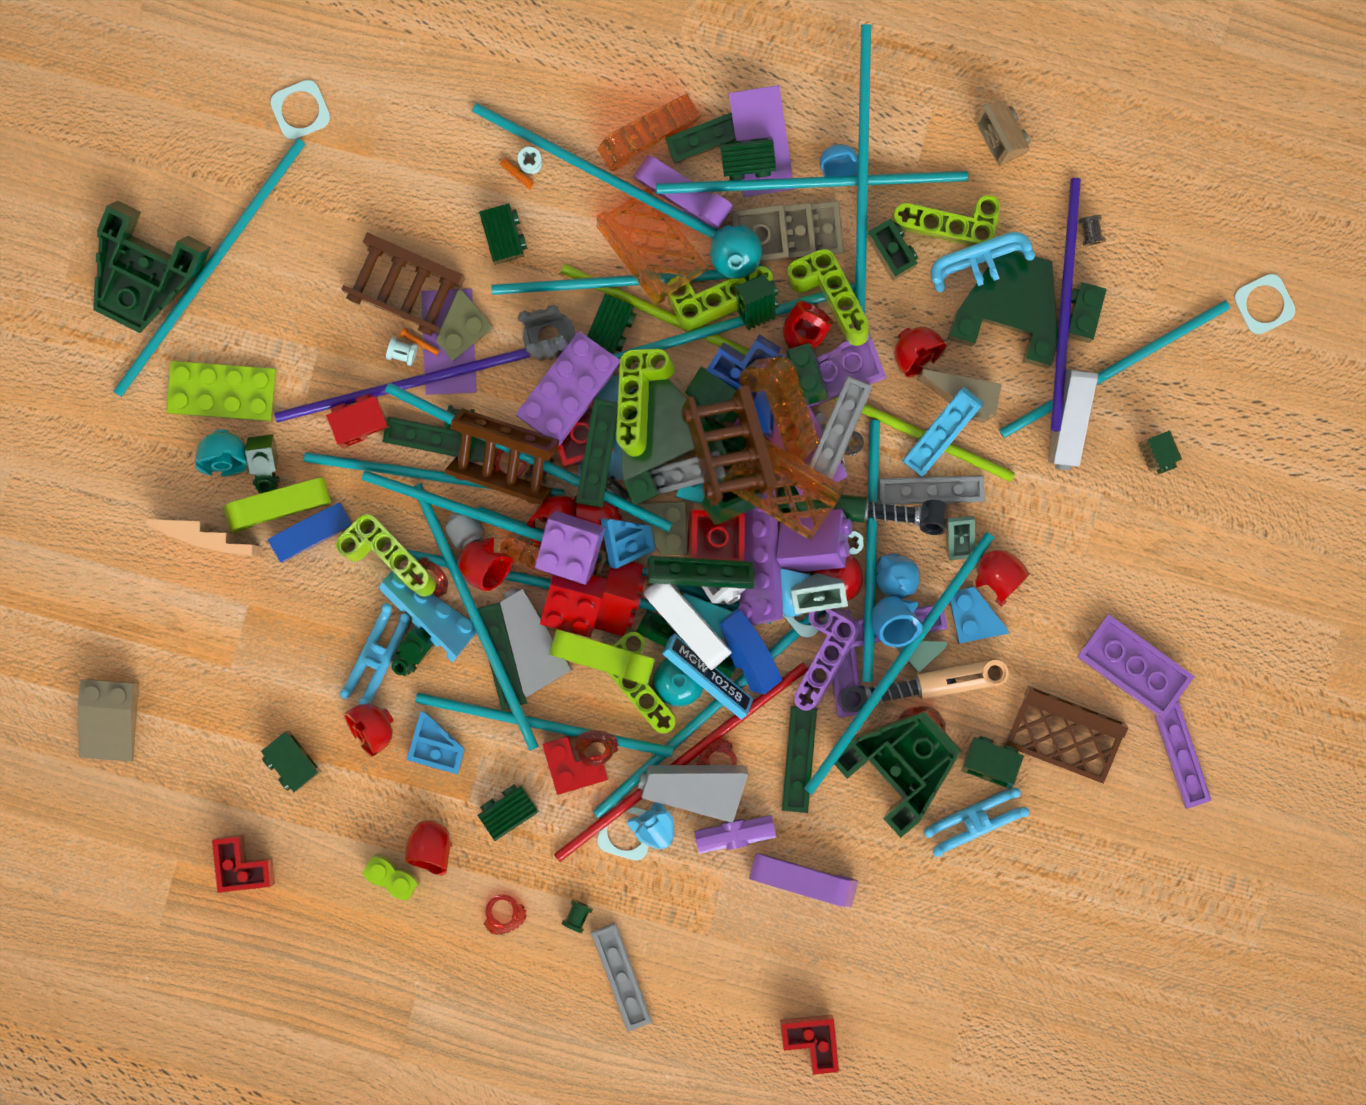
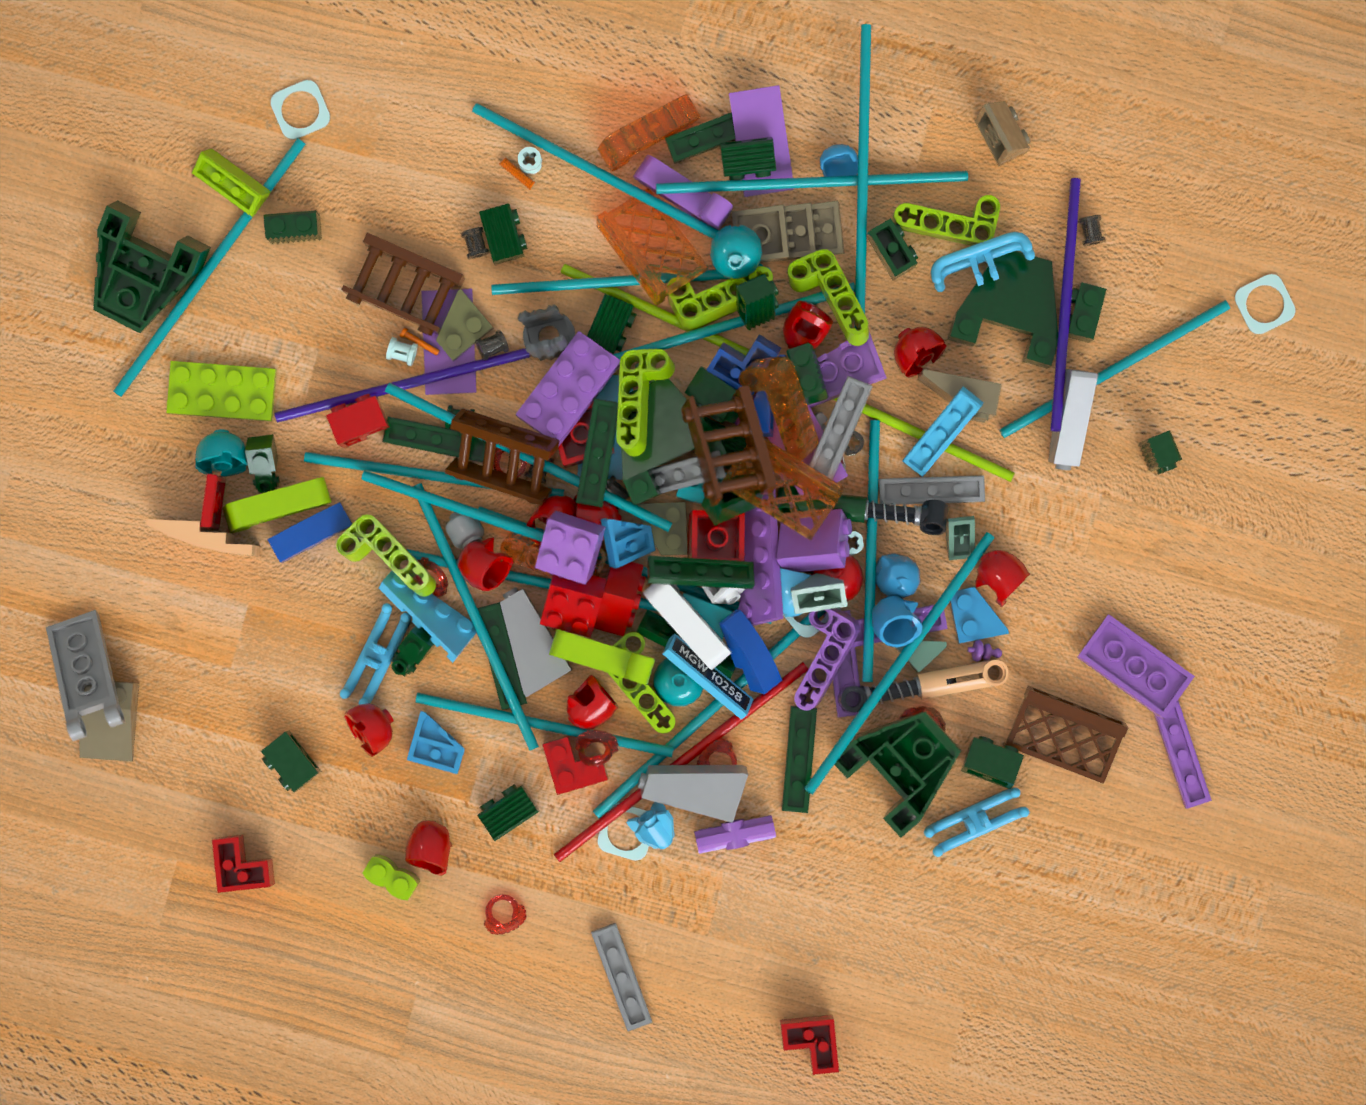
(80, 661): none -> light grey hinge
(213, 502): none -> red tile
(230, 181): none -> lime slope
(292, 226): none -> dark green brick
(475, 243): none -> clear smoke bush
(492, 345): none -> clear smoke bush
(577, 916): dark green bush -> none
(590, 705): none -> red piece
(803, 880): medium lavender beam -> none
(979, 651): none -> medium lavender hair

